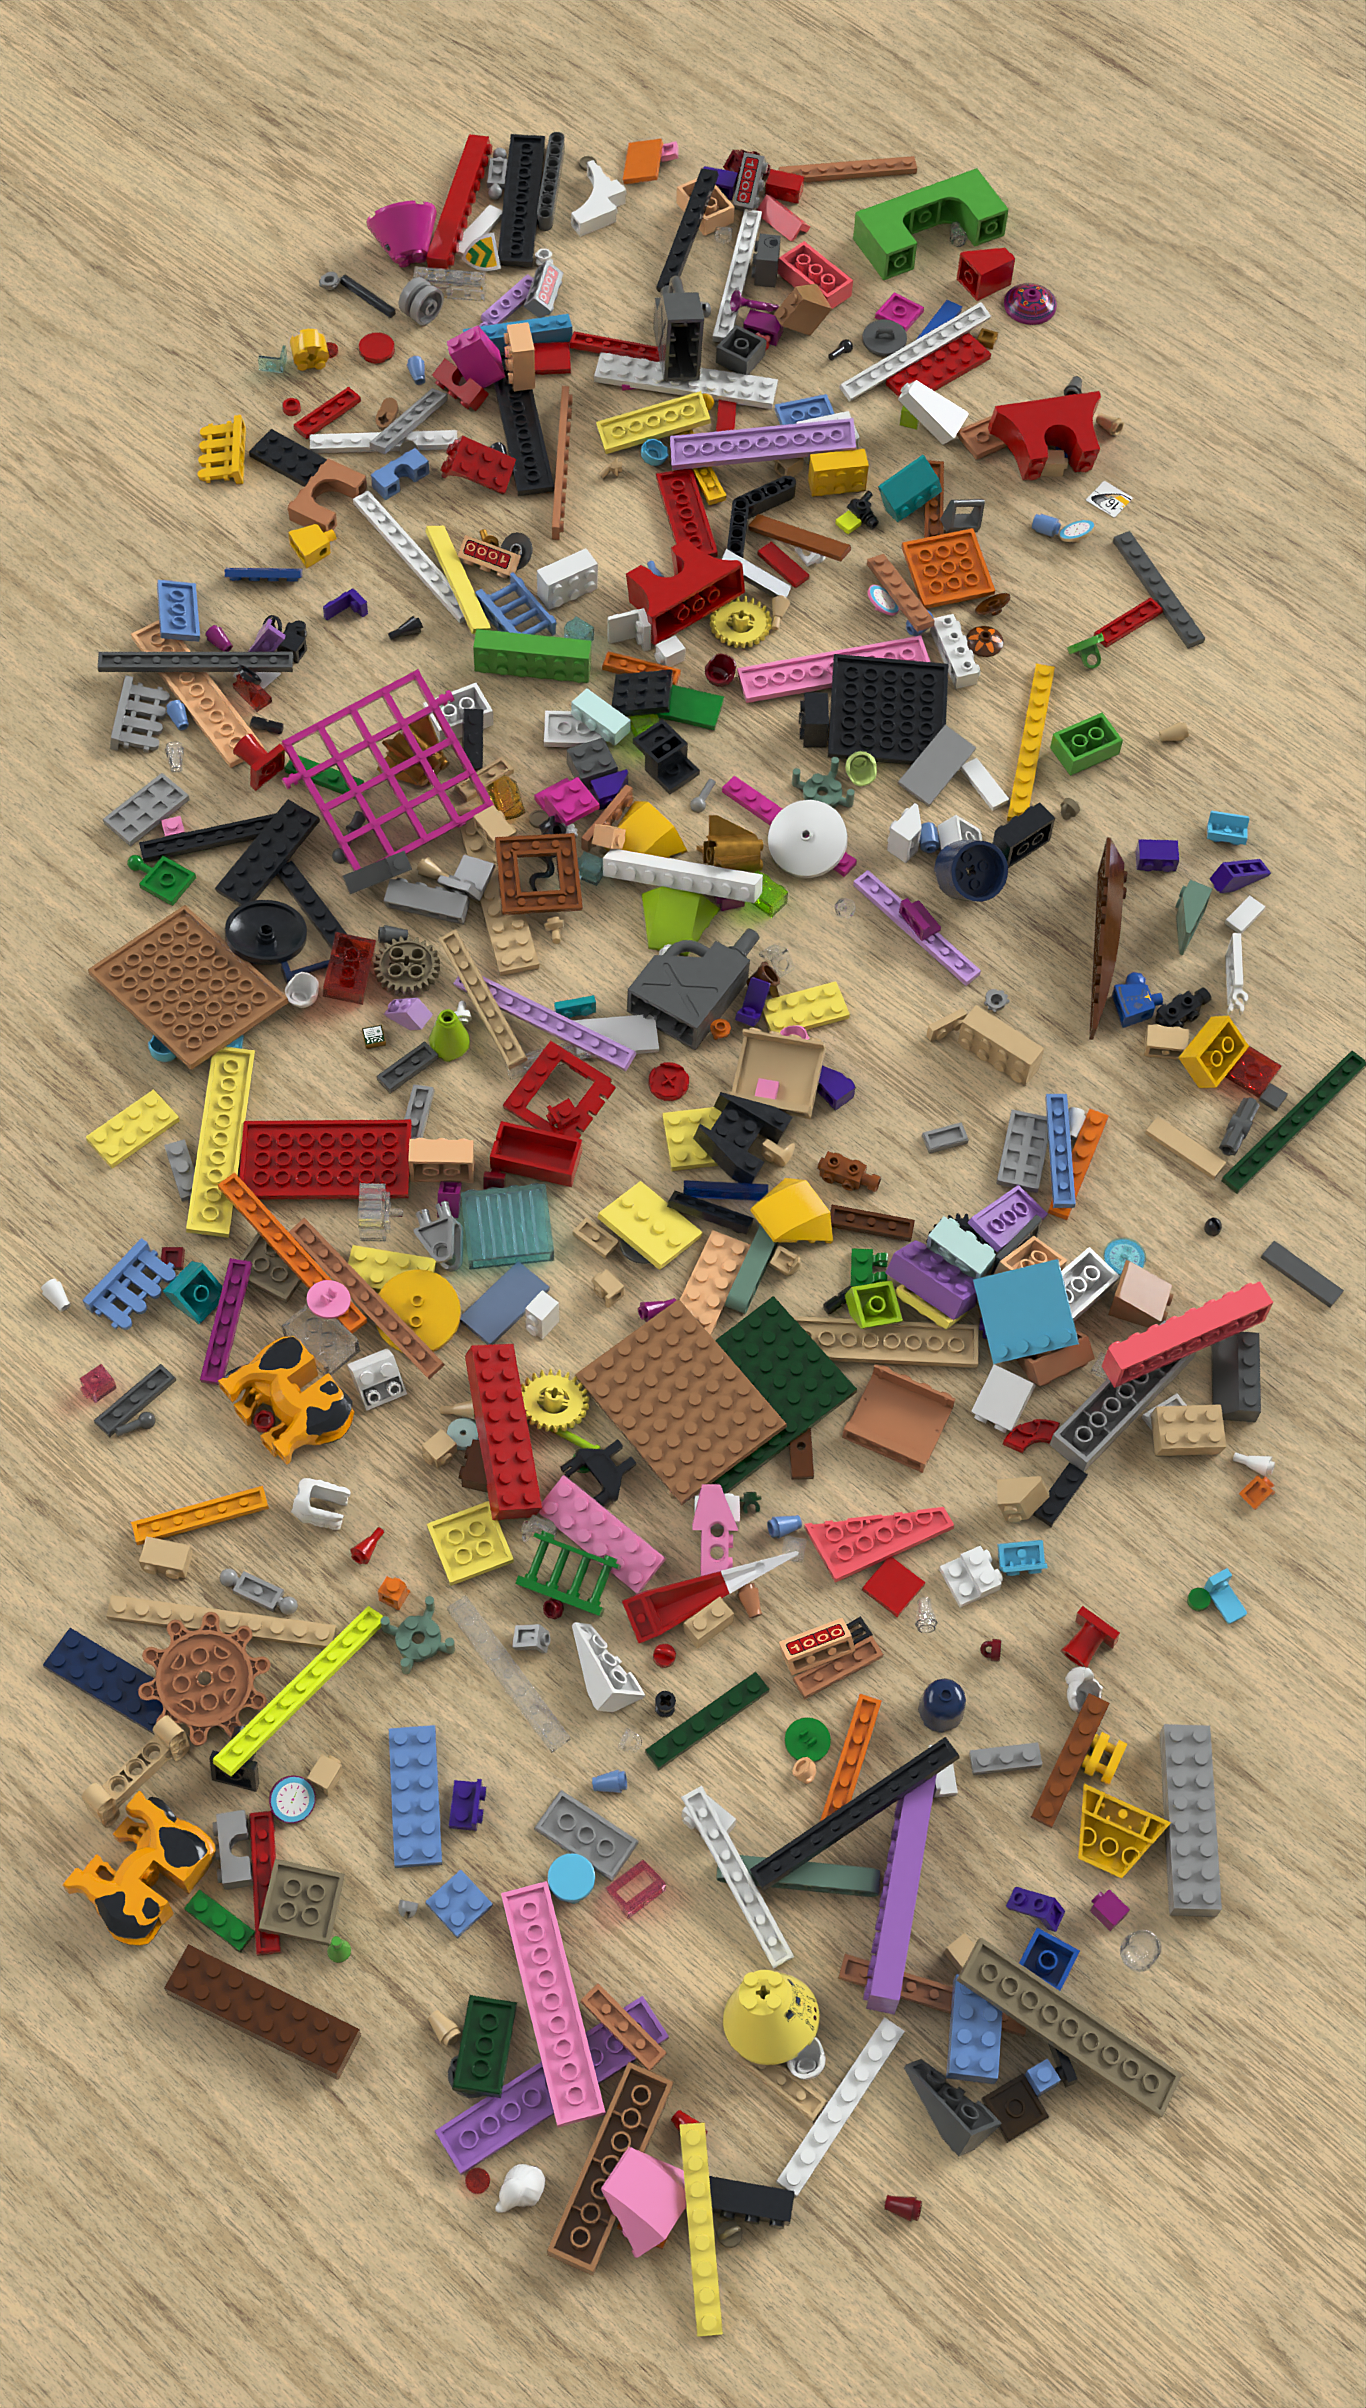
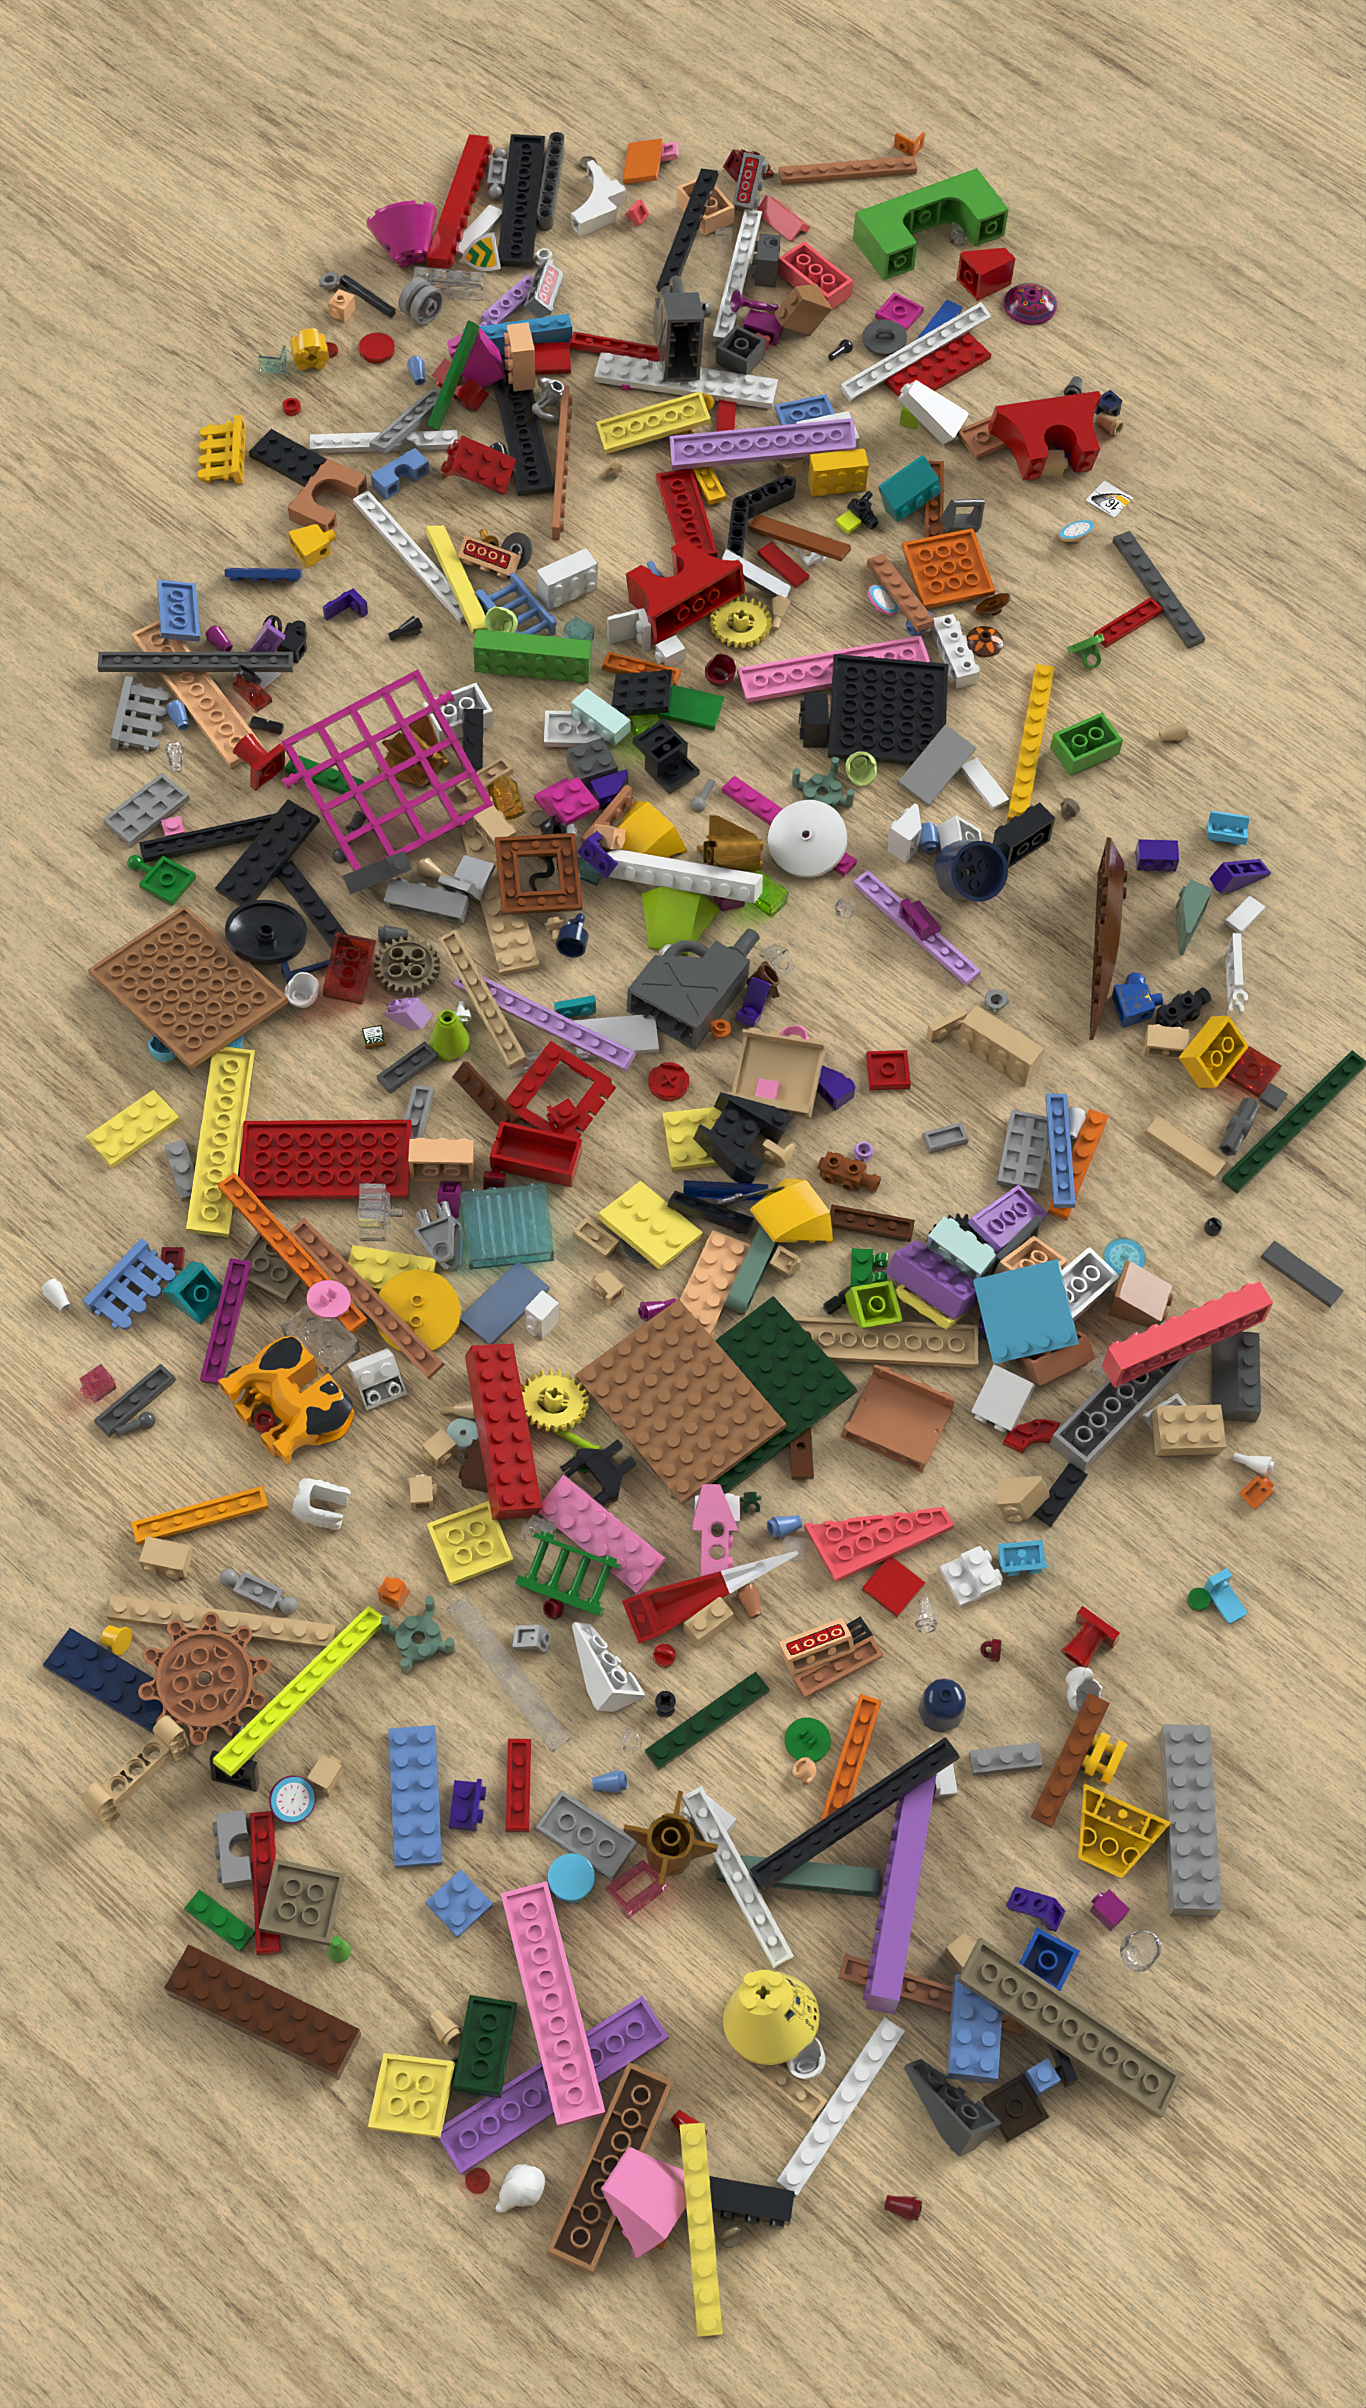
(117, 1638): none -> yellow piece
(163, 1846): light orange animal -> none
(327, 412): red plate -> none
(341, 305): none -> light nougat brick
(363, 1551): red cone -> none
(387, 413): medium nougat piece -> none
(408, 1906): light grey hinge -> none
(411, 2095): none -> light yellow plate
(422, 1492): none -> tan brick
(453, 375): none -> green tile
(484, 1095): none -> reddish brown plate
(500, 620): none -> yellowish green hair
(518, 1785): none -> red tile
(551, 393): none -> light grey piece
(573, 938): none -> dark blue piece
(596, 856): none -> dark purple bracket
(623, 2027): nougat plate -> none
(637, 212): none -> coral tile
(654, 452): medium azure hair -> none
(670, 1843): none -> pearl gold brick
(726, 182): dark purple slope -> none
(738, 1198): none -> flat silver sword
(784, 186): red brick -> none
(806, 1008): light yellow plate -> none
(867, 1148): none -> lavender plate
(888, 1070): none -> red tile
(907, 145): none -> orange bracket
(987, 338): pearl gold tile -> none
(1046, 525): medium blue brick -> none
(1110, 403): none -> dark blue panel

